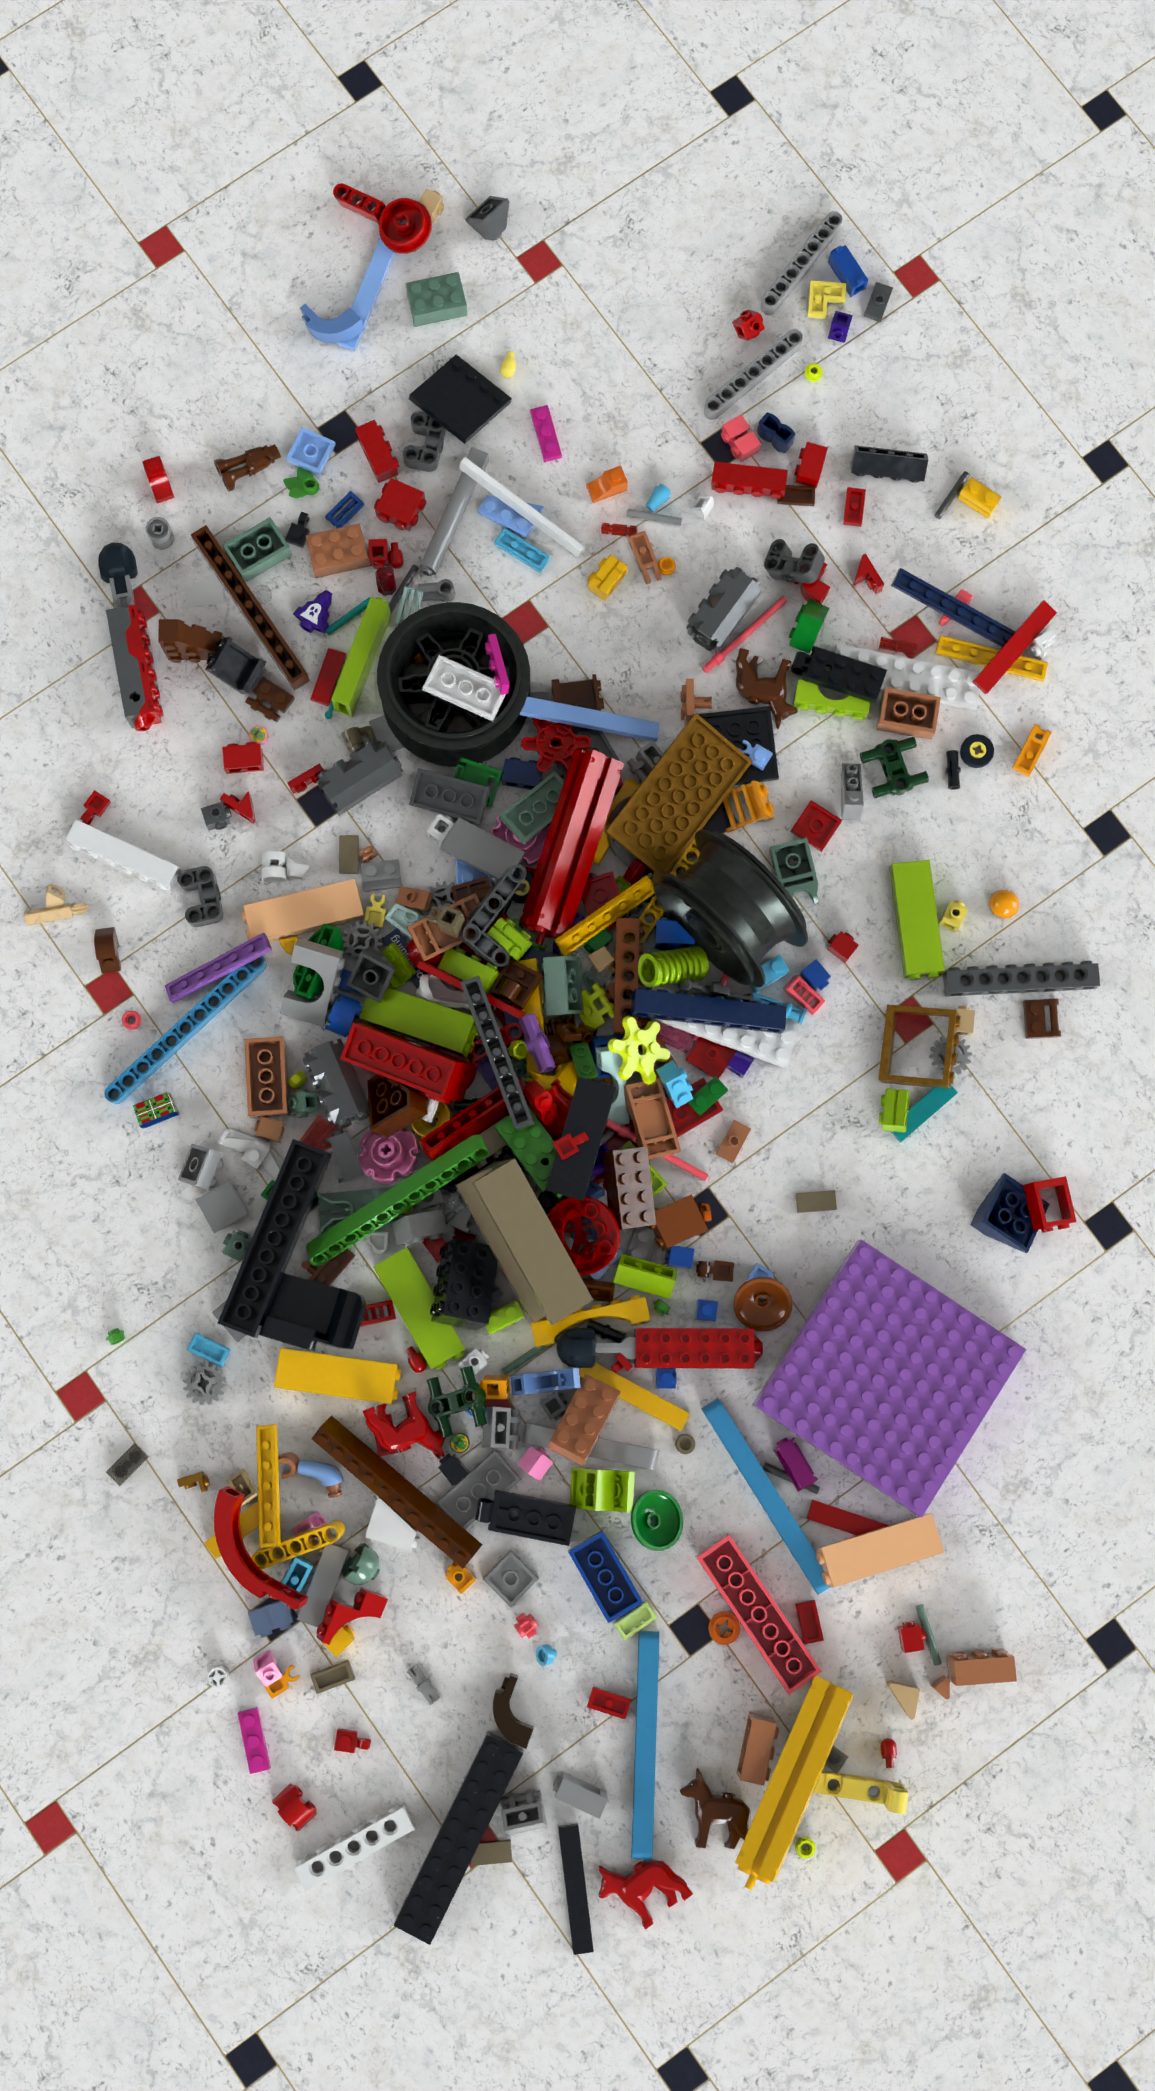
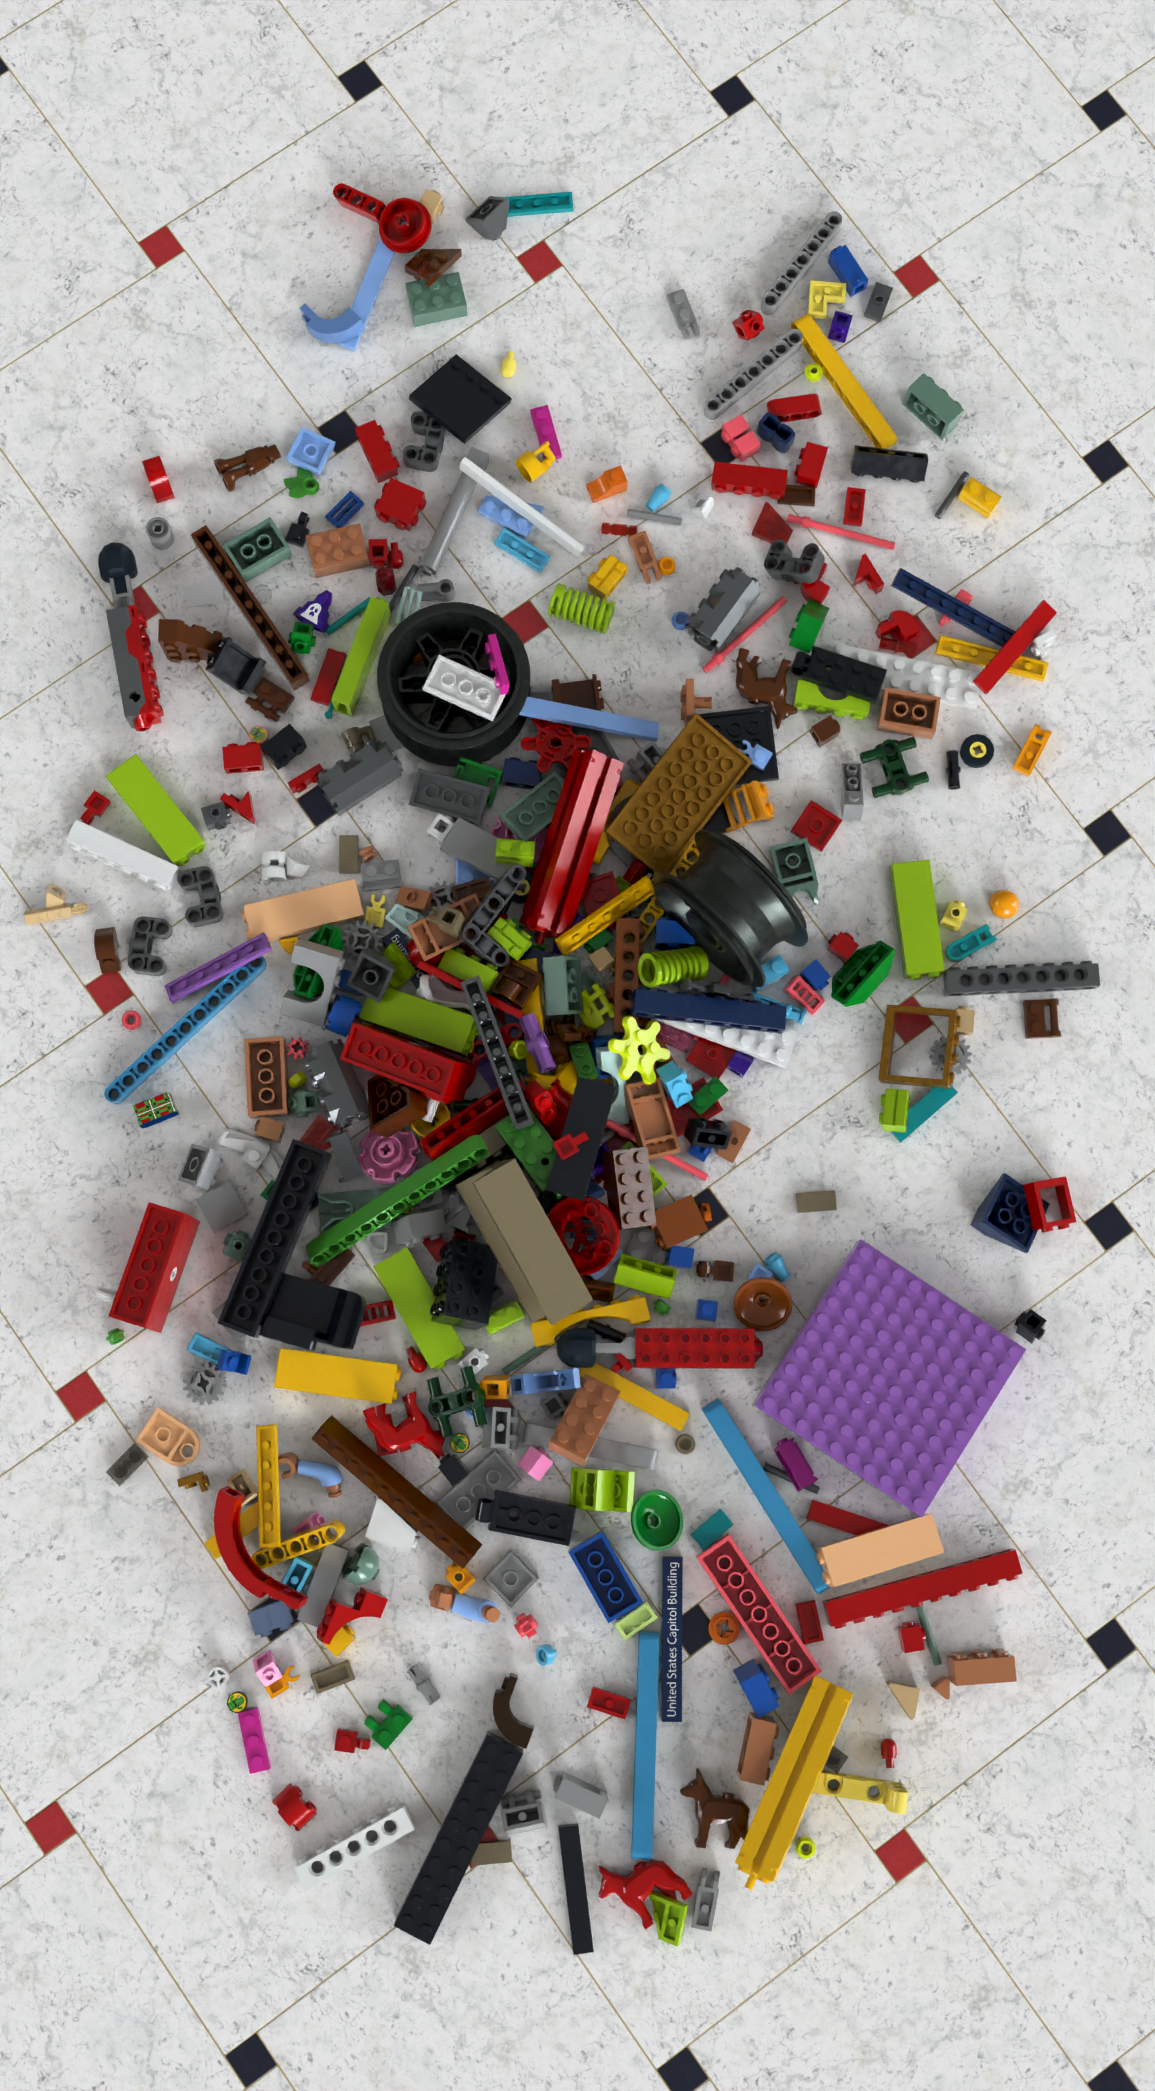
(142, 942): none -> dark grey beam
(153, 1268): none -> red piece
(156, 811): none -> lime brick
(167, 1438): none -> light nougat tile
(234, 1361): none -> blue bracket
(237, 1702): none -> tile
(283, 747): none -> black brick
(295, 1043): none -> coral gear
(302, 638): none -> green brick
(392, 1725): none -> green plate
(431, 264): none -> reddish brown wing
(464, 1605): none -> piece
(514, 852): none -> lime brick
(530, 466): none -> yellow piece
(540, 204): none -> teal tile
(580, 615): none -> lime piece
(669, 1916): none -> lime wing
(671, 1639): none -> dark blue tile
(680, 620): none -> medium blue plate
(682, 313): none -> light grey hinge
(699, 1152): none -> blue tile
(705, 1902): none -> light grey hinge
(707, 1133): none -> black brick
(711, 1529): none -> teal tile
(754, 1683): none -> blue brick
(771, 526): none -> clear red wing
(776, 1265): none -> medium azure cone
(795, 407): none -> red beam
(805, 522): none -> coral bar
(825, 731): none -> reddish brown brick
(844, 383): none -> yellow beam
(862, 974): none -> green wedge
(902, 623): none -> red brick
(922, 1587): none -> red brick
(933, 406): none -> sand green brick
(969, 944): none -> teal plate
(1030, 1325): none -> black brick

